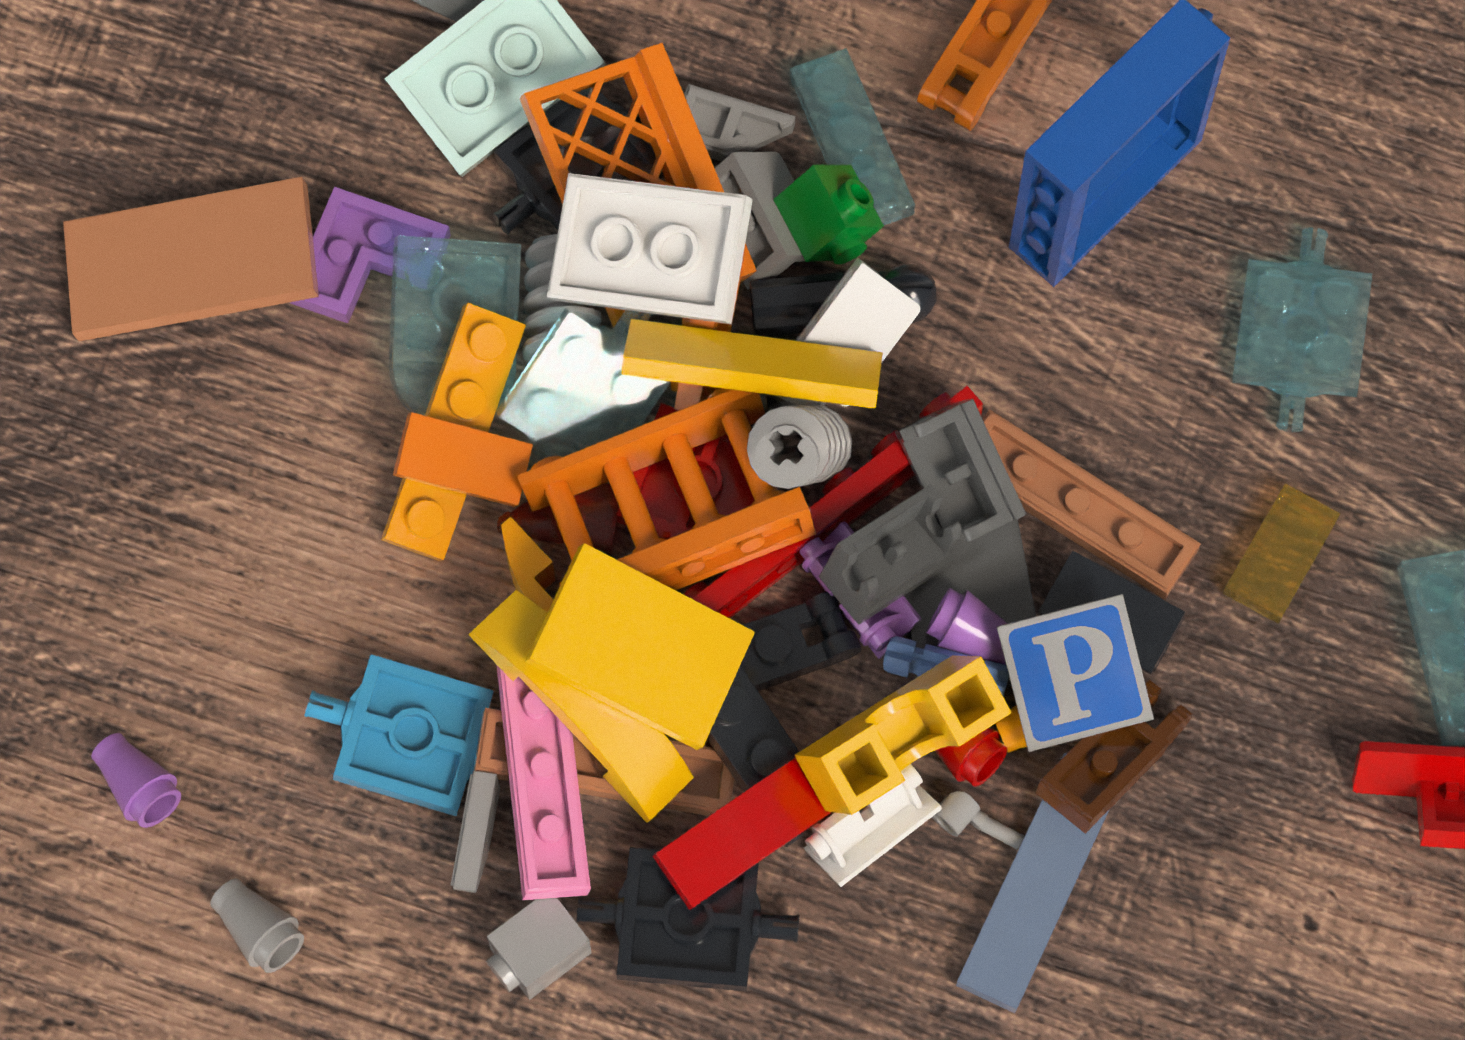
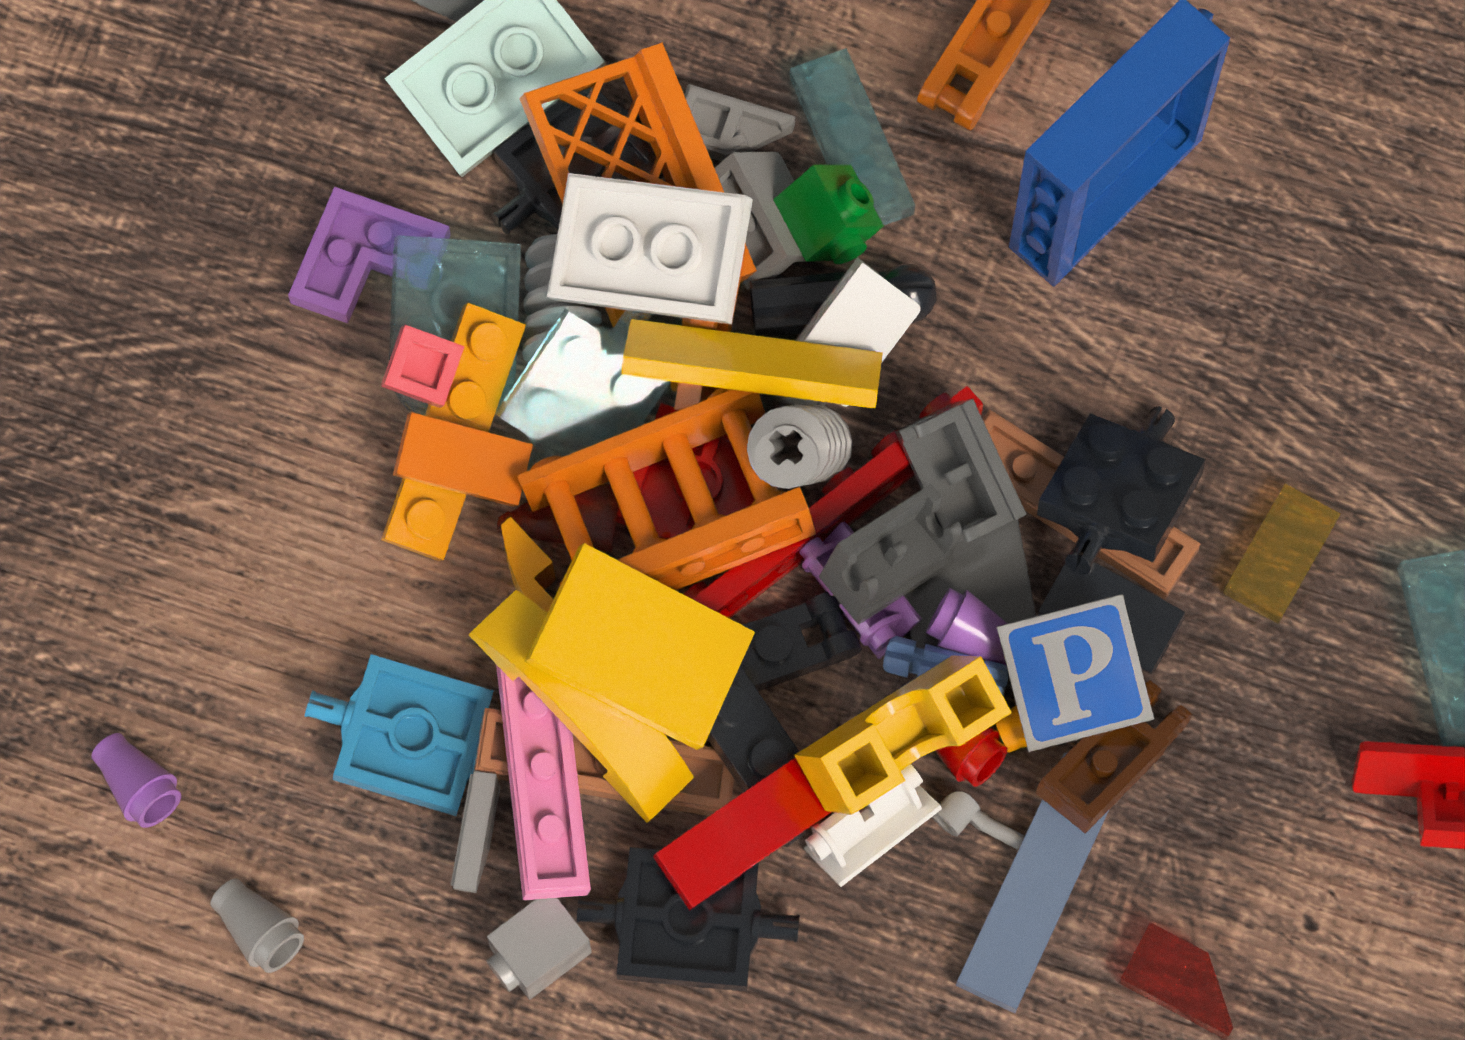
(190, 259): nougat tile -> none
(422, 366): none -> coral tile
(1120, 488): none -> black plate
(1178, 979): none -> clear red tile
(1302, 329): clear light blue plate -> none

